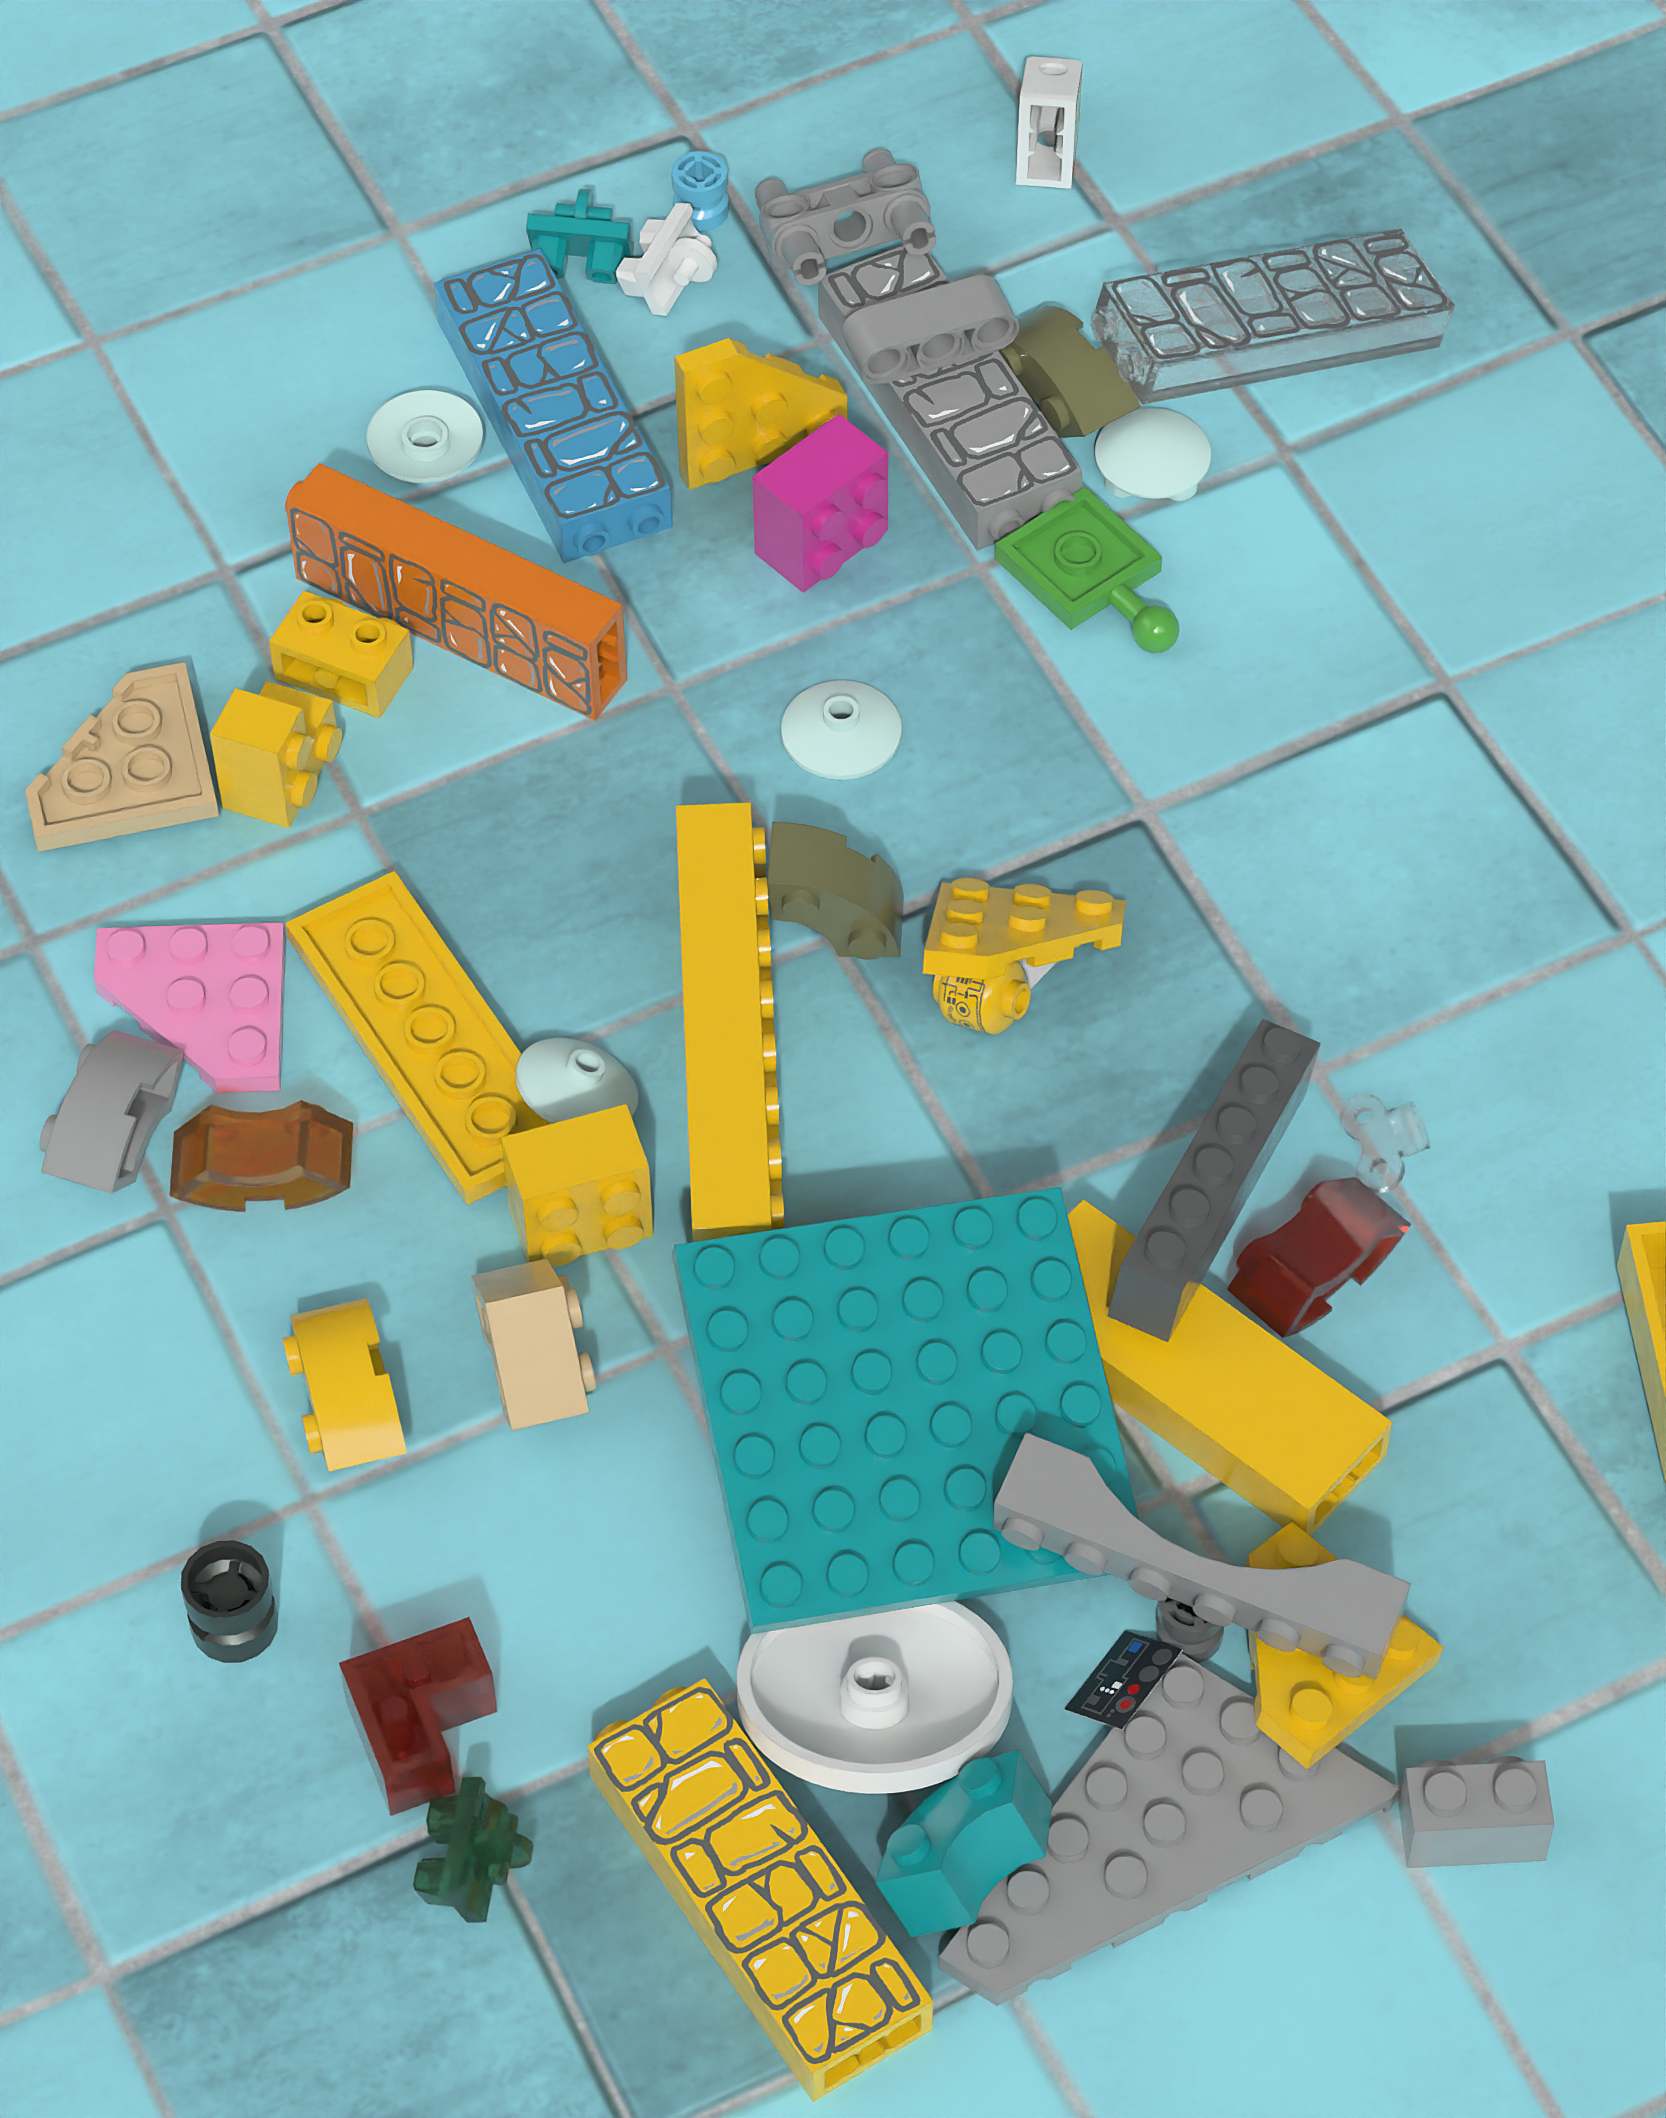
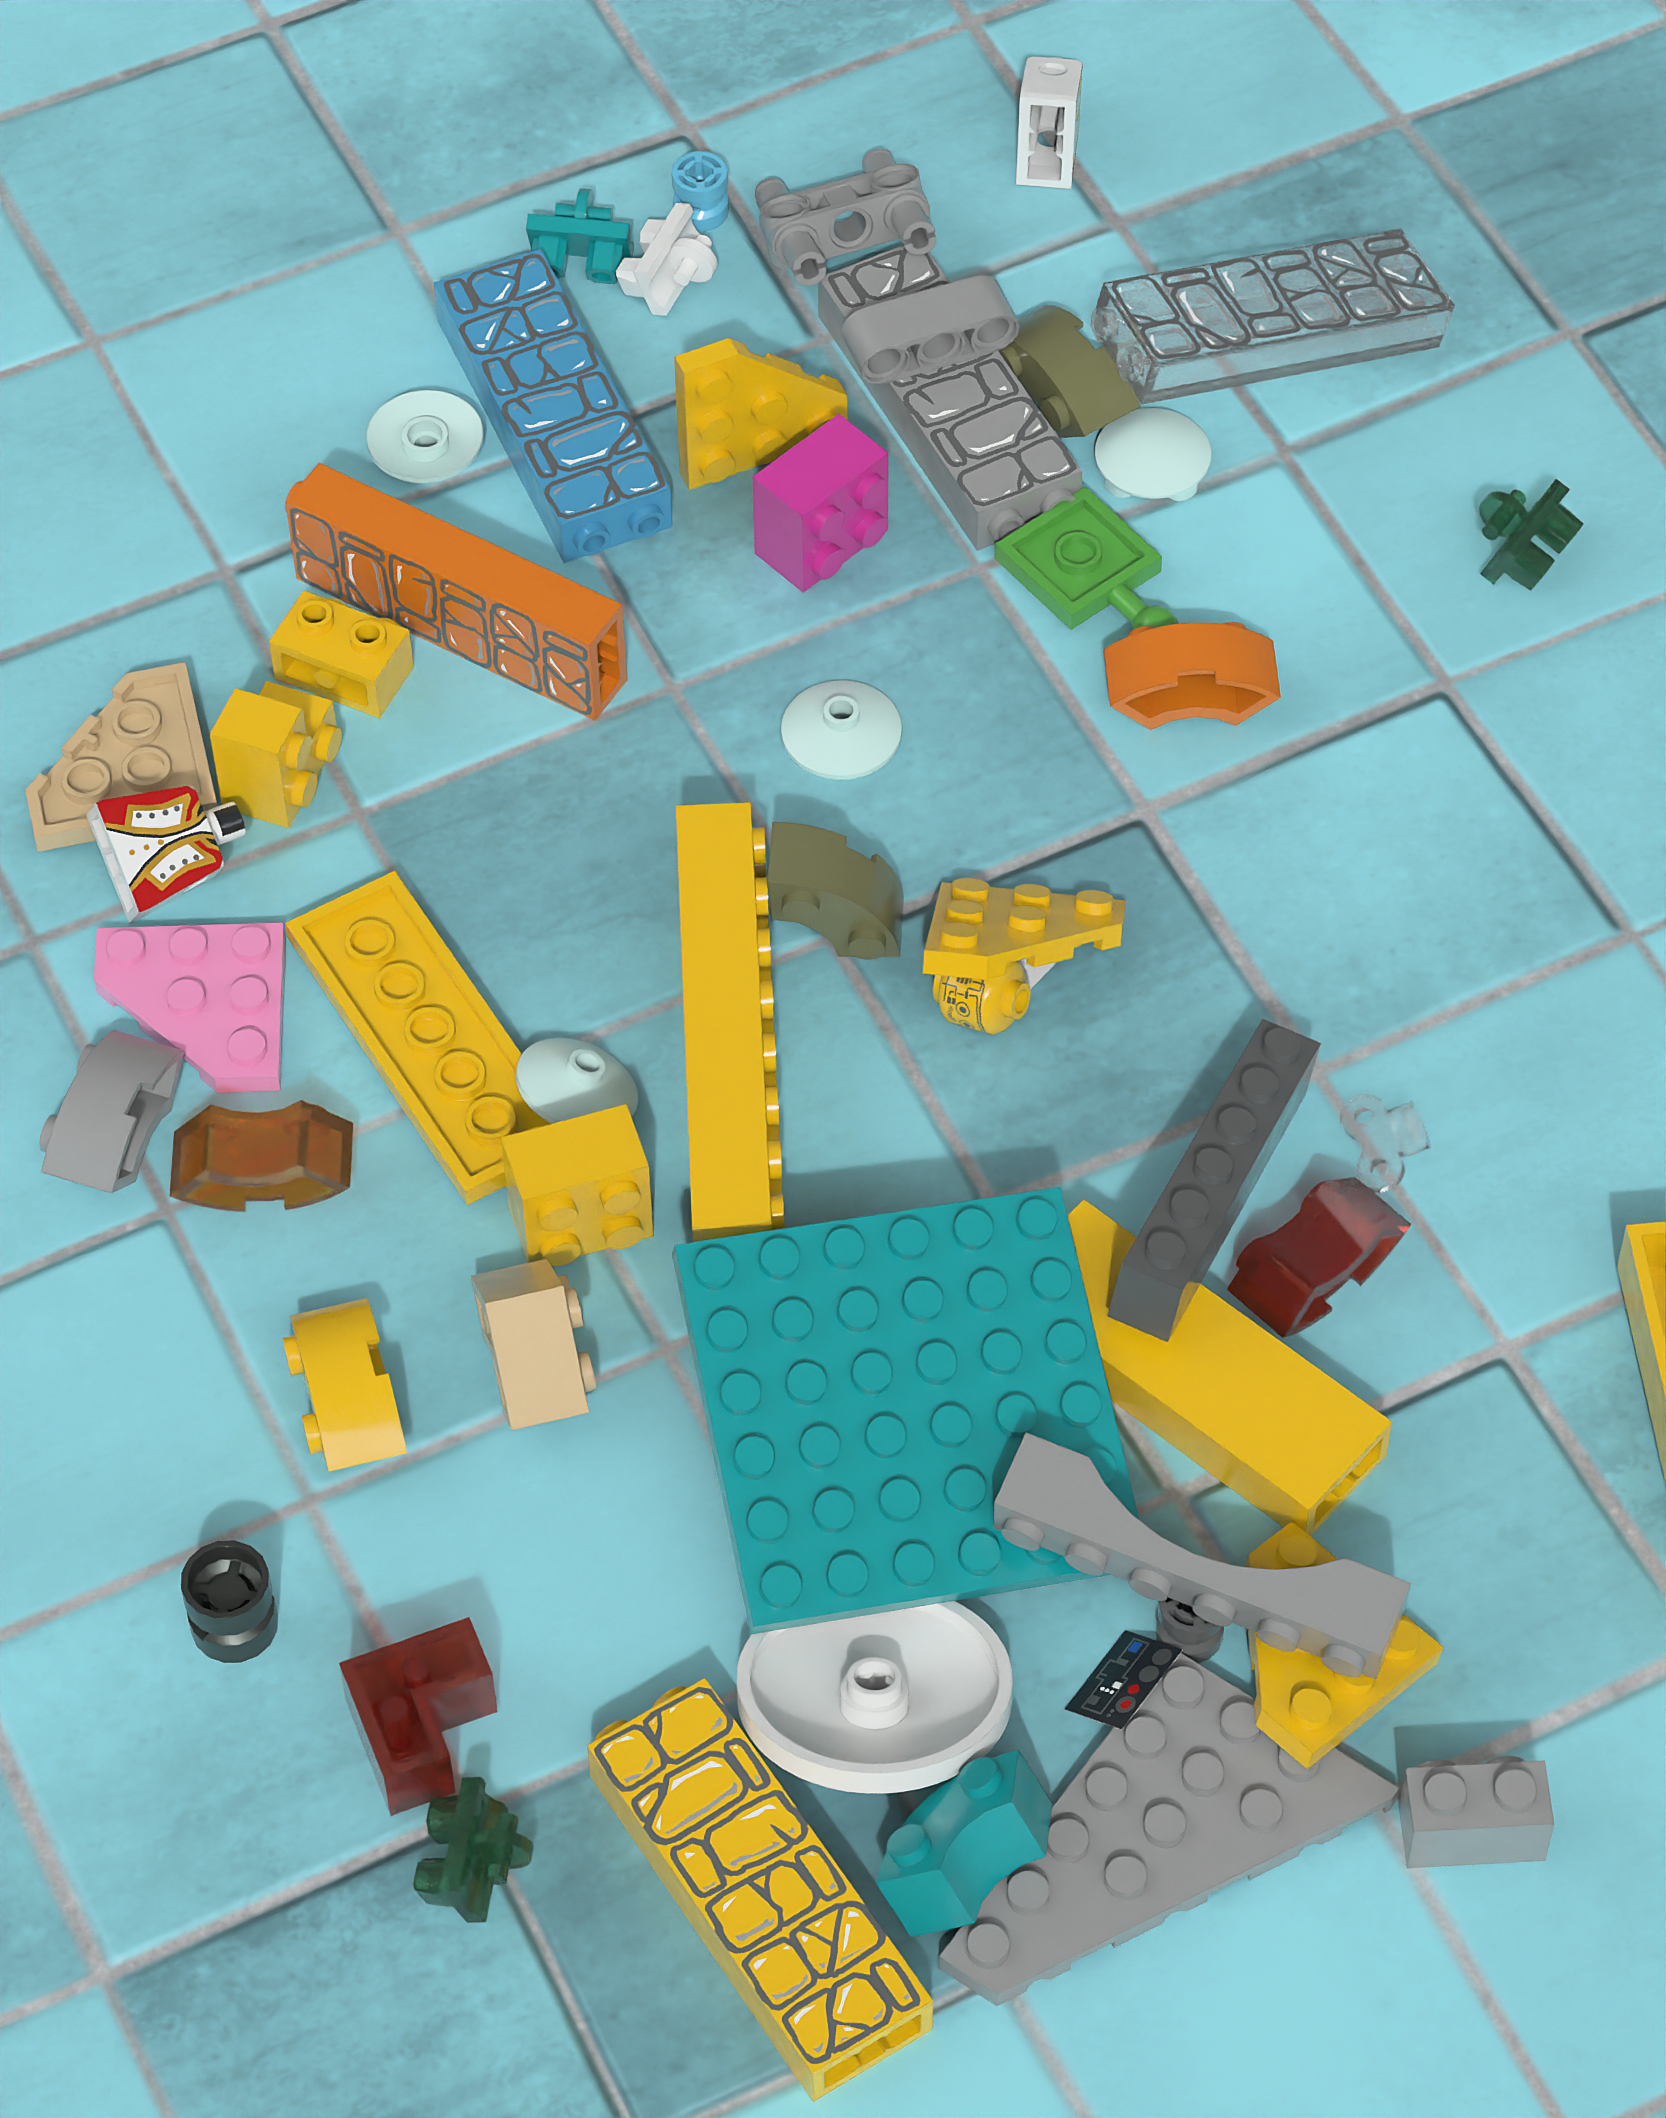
(161, 844): none -> torso
(1191, 673): none -> orange brick
(1508, 518): none -> clear green hips

